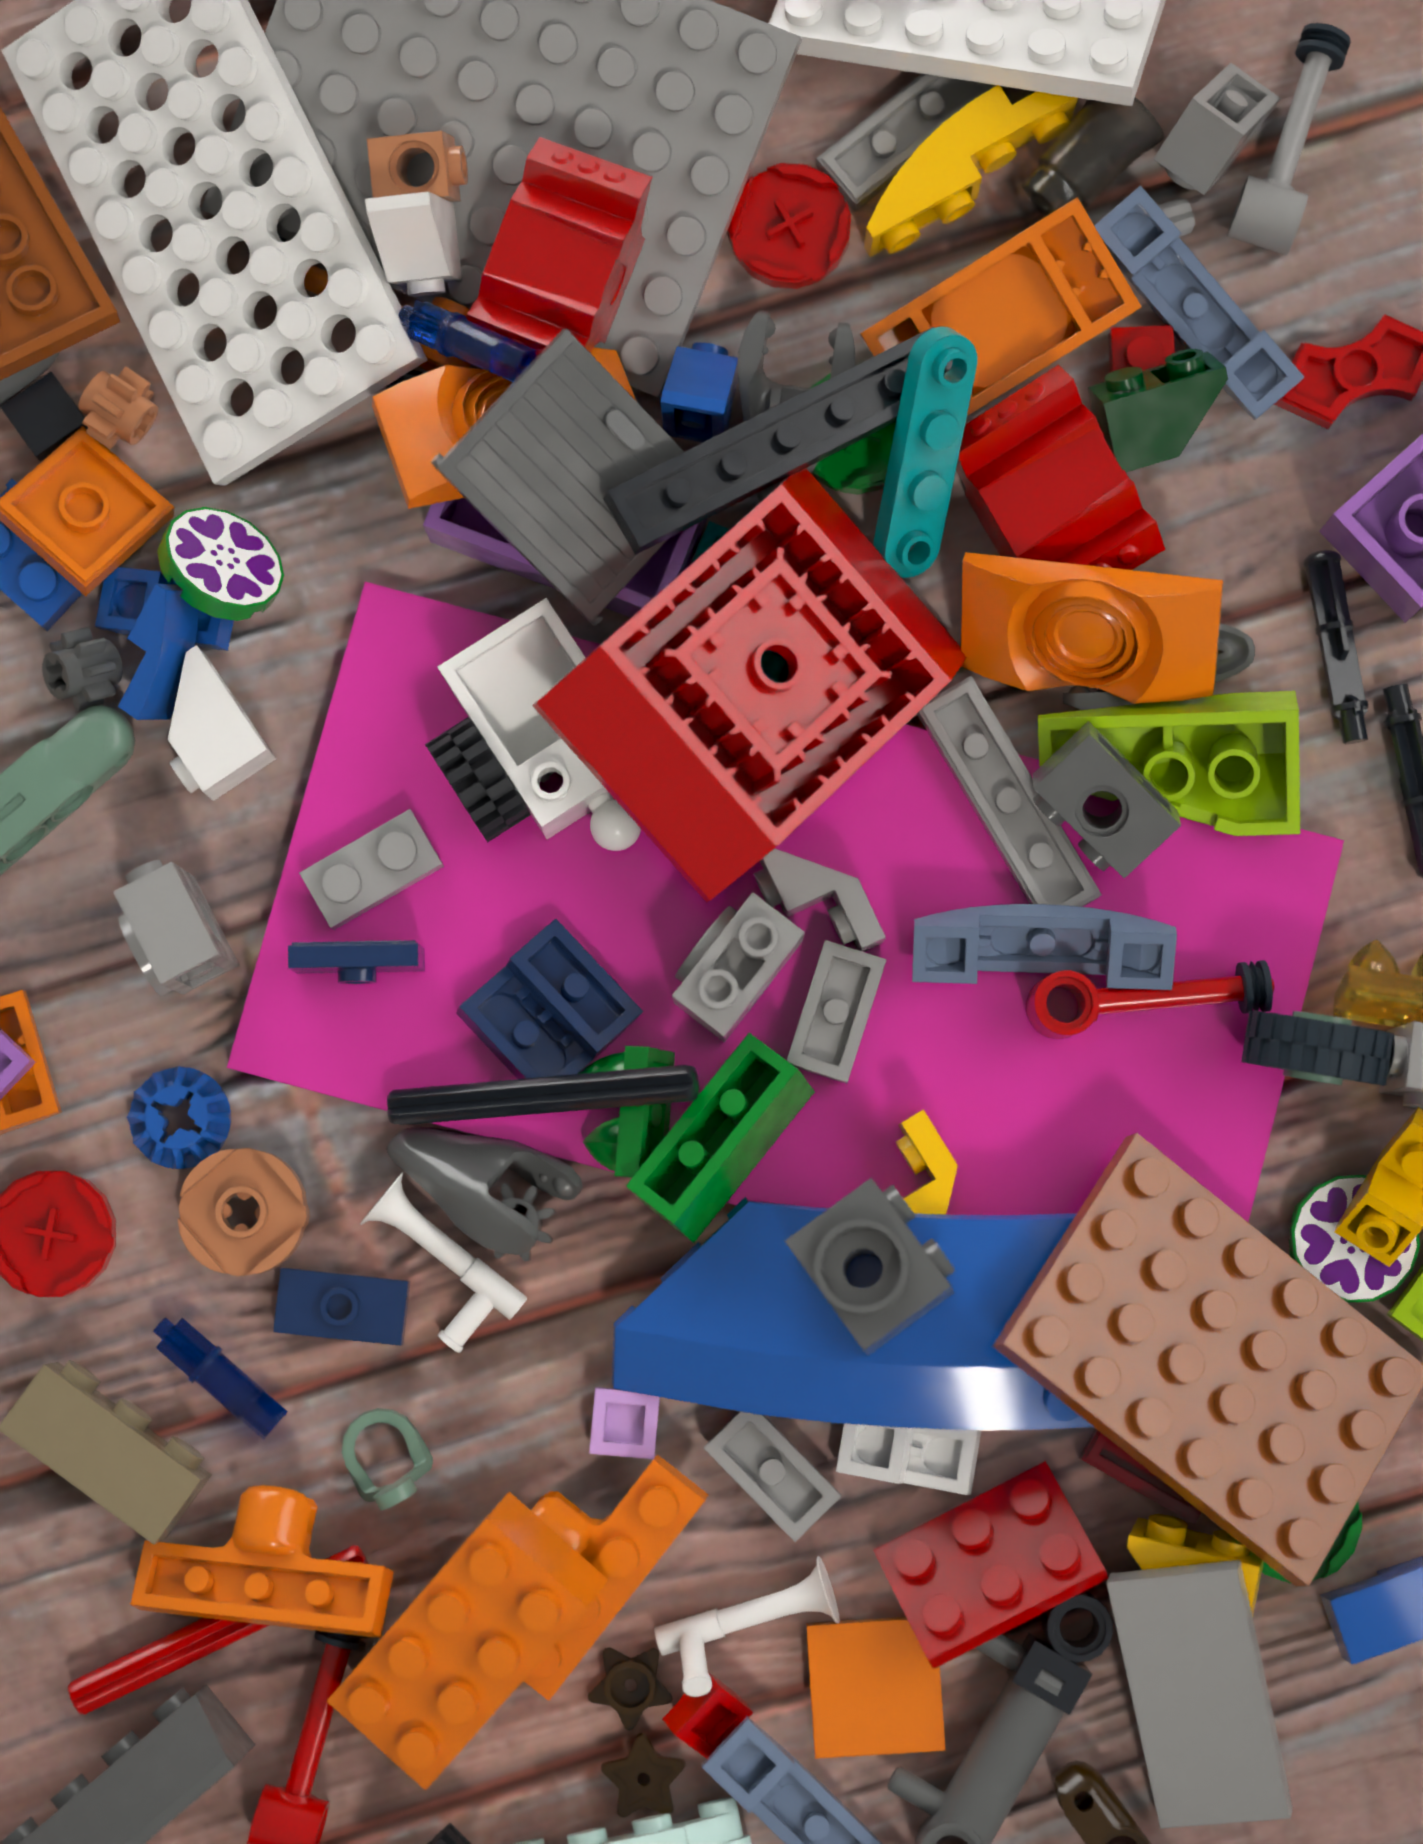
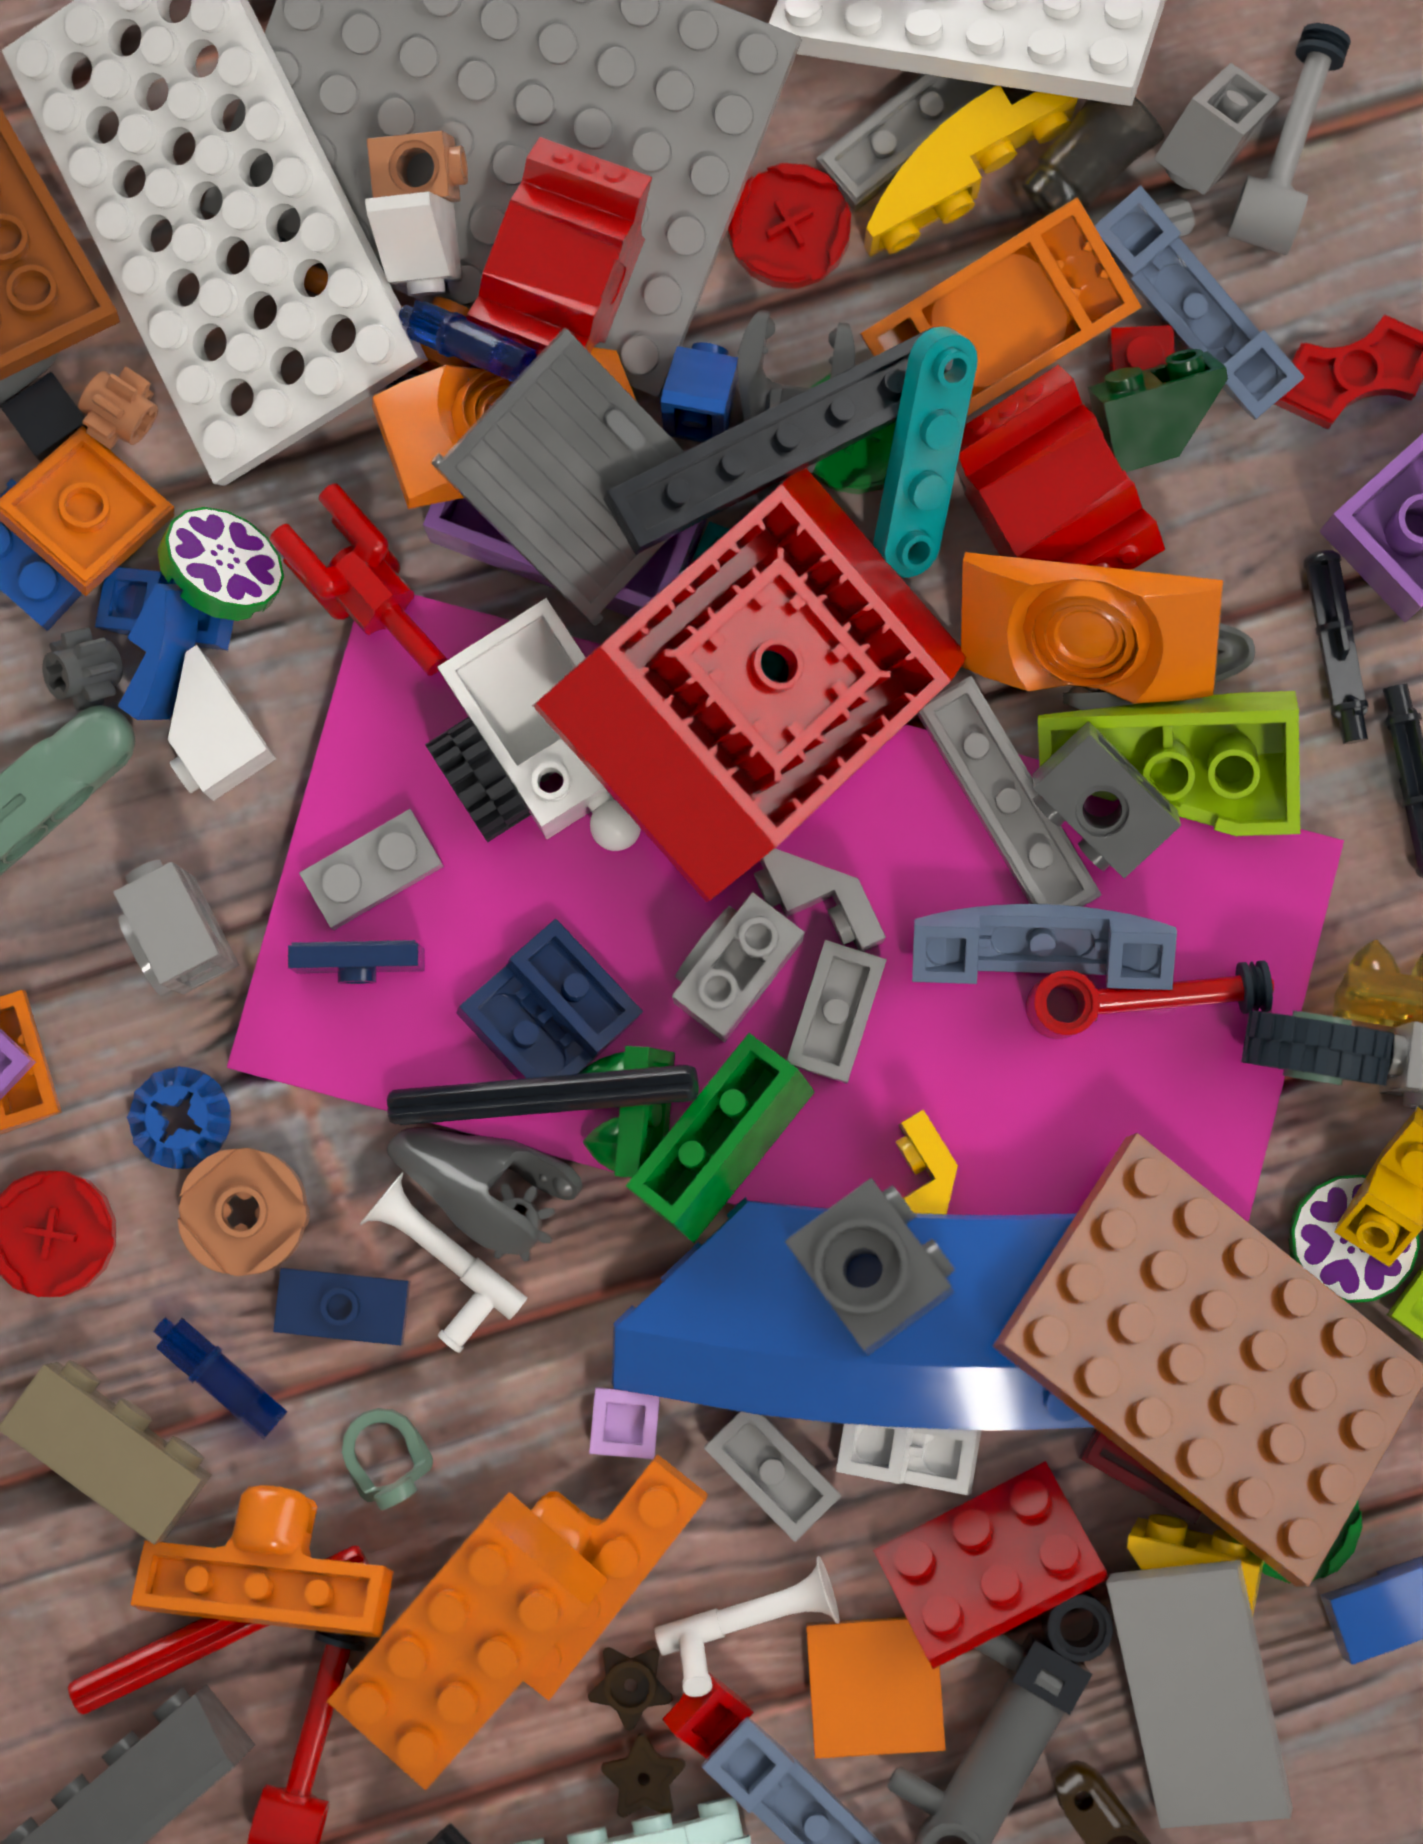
(359, 579): none -> red plant

